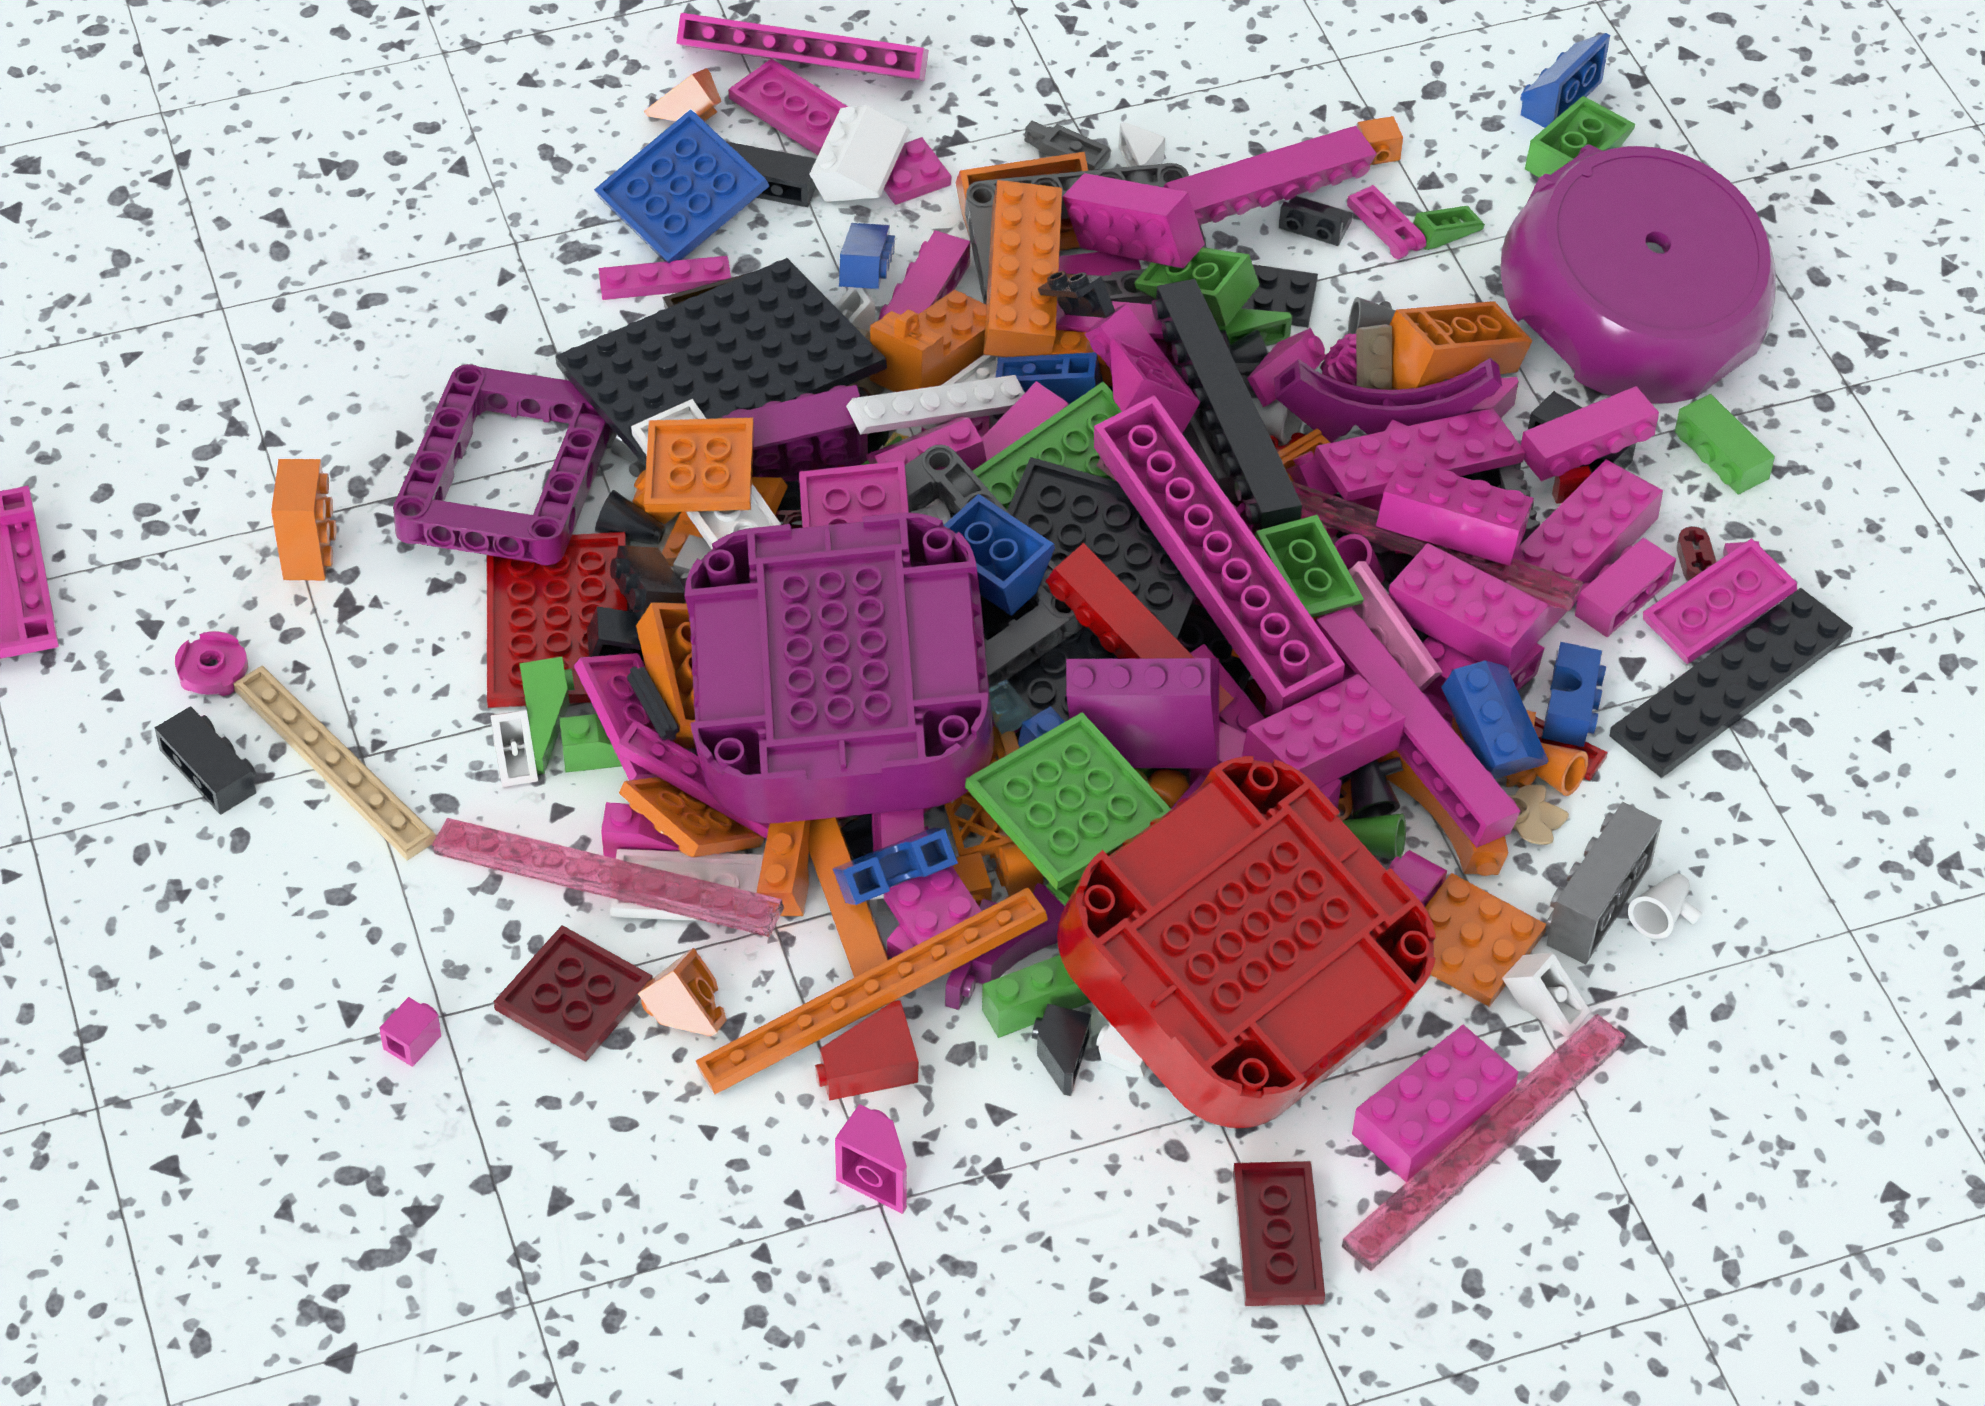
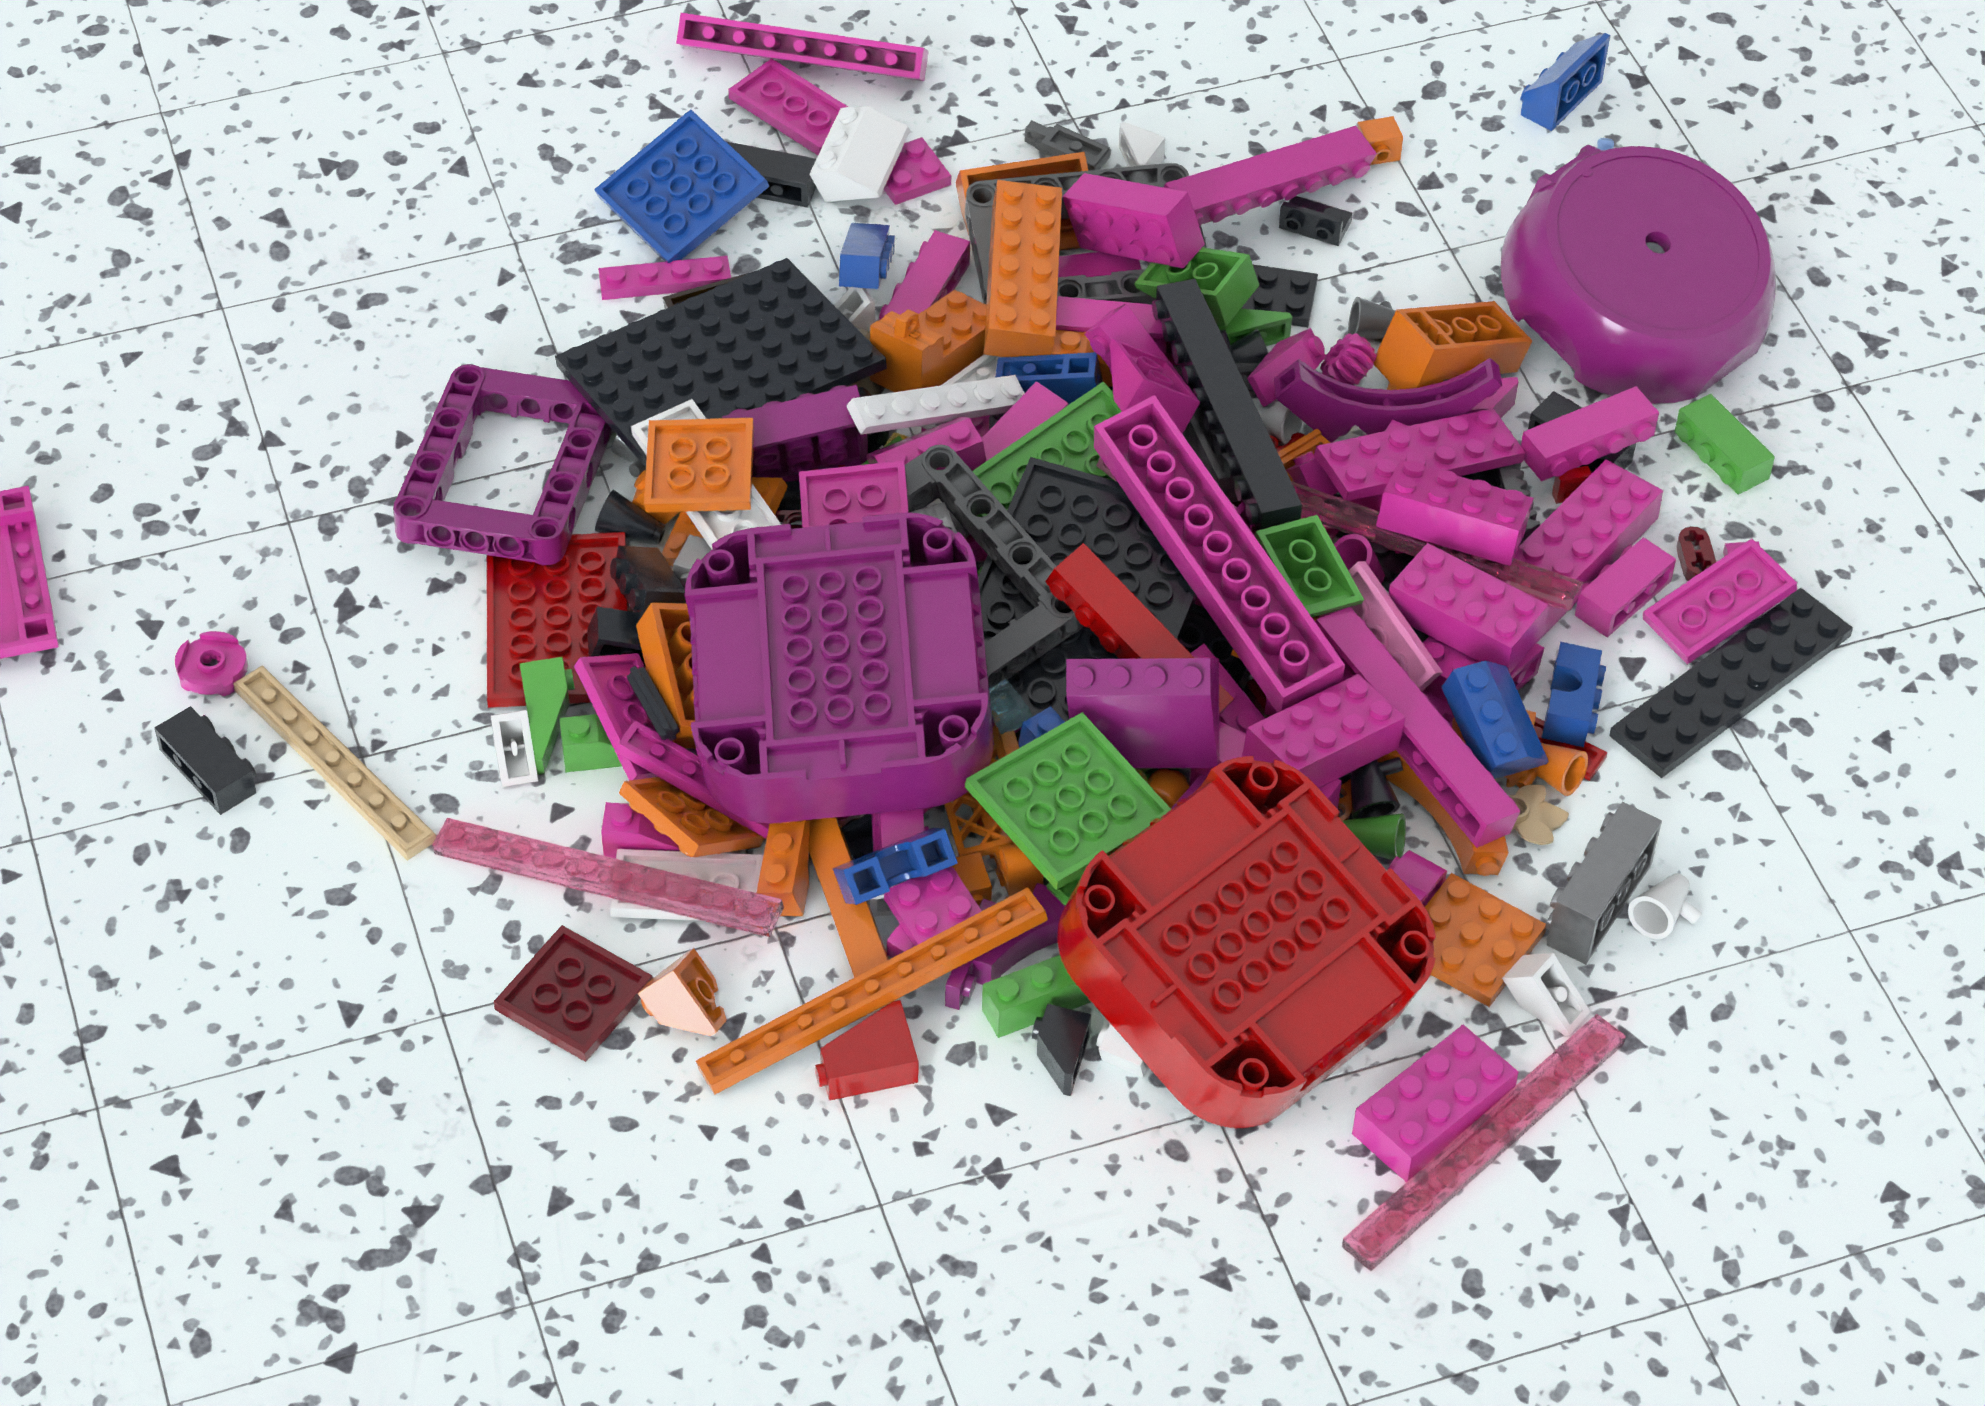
(302, 519): orange brick -> none
(410, 1031): dark pink brick -> none
(694, 93): slope -> none
(872, 1158): dark pink slope -> none
(1006, 553): blue slope -> none
(1079, 294): black bracket -> none
(1278, 1233): dark red plate -> none
(1374, 357): dark tan hinge -> none
(1386, 221): dark pink plate -> none
(1444, 225): bright green slope -> none
(1576, 127): bright green slope -> none

